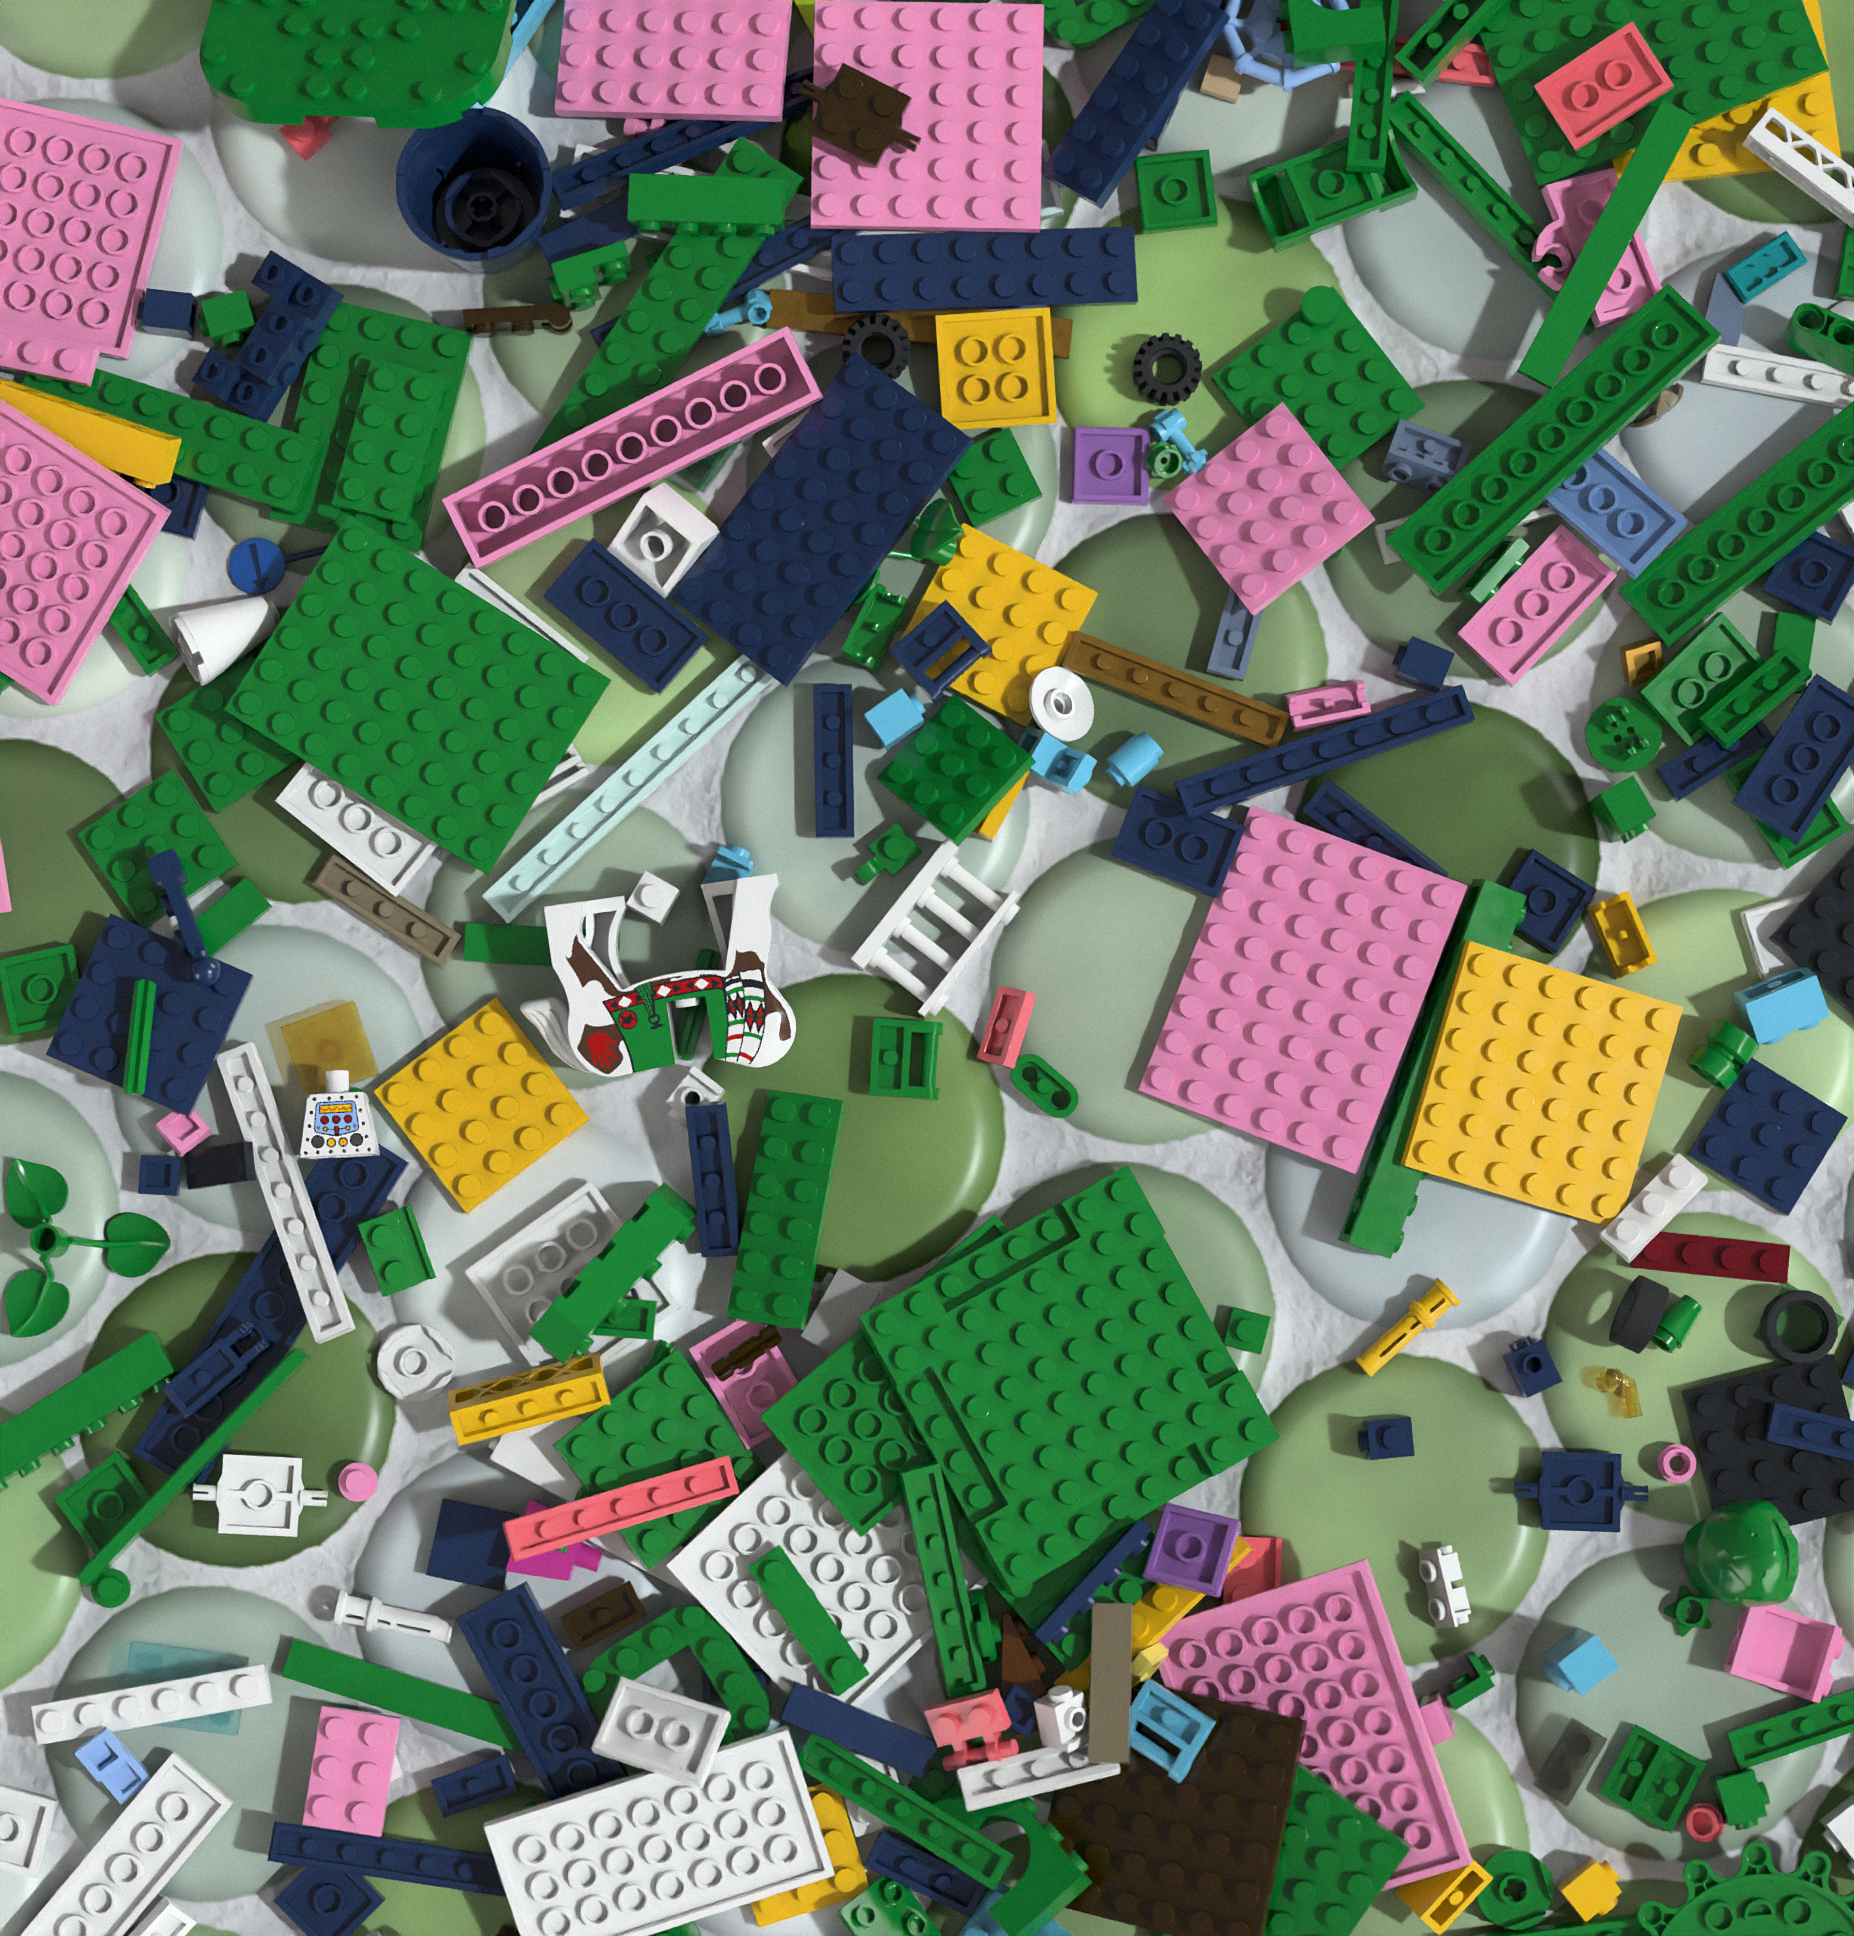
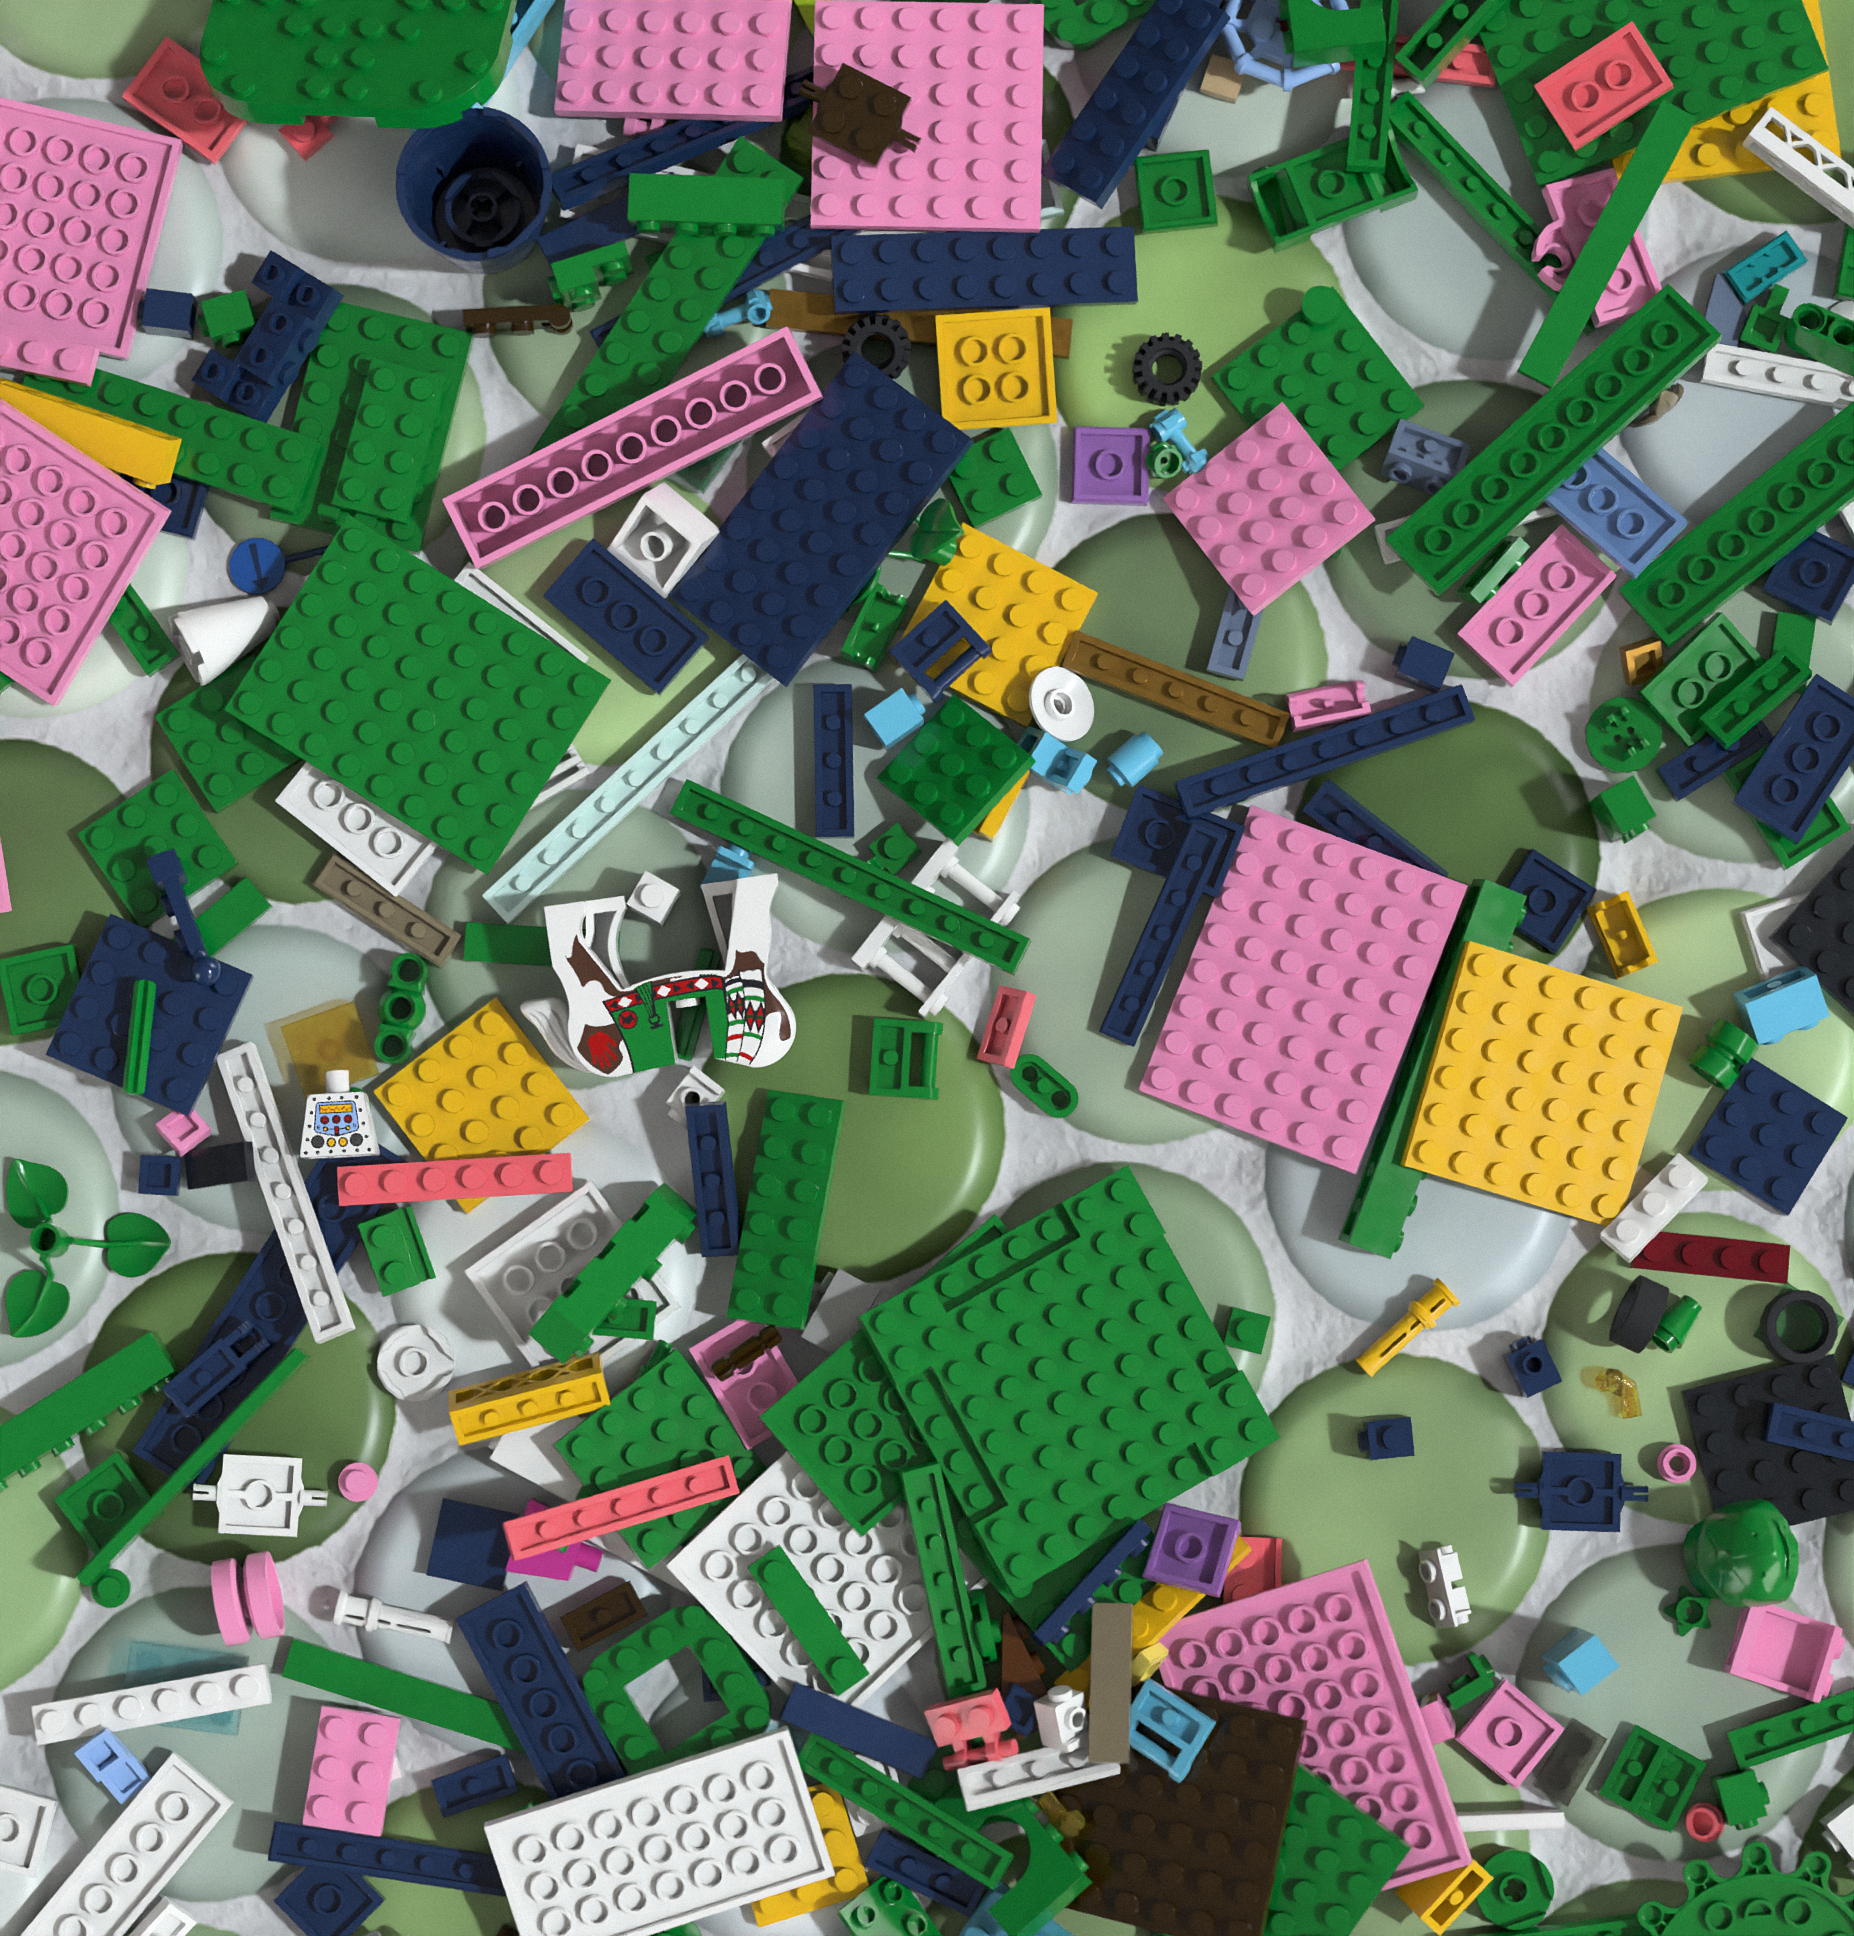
(178, 99): none -> coral plate
(247, 1598): none -> bright pink wheel
(404, 1027): none -> green piece
(455, 1179): none -> coral plate
(661, 1732): white tile -> none
(850, 877): none -> green plate
(1065, 1822): none -> clear yellow arm
(1163, 933): none -> dark blue tile
(1509, 1733): none -> bright pink plate
(1511, 1819): none -> white tile
(1591, 1888): yellow brick -> none
(1765, 324): none -> green plate

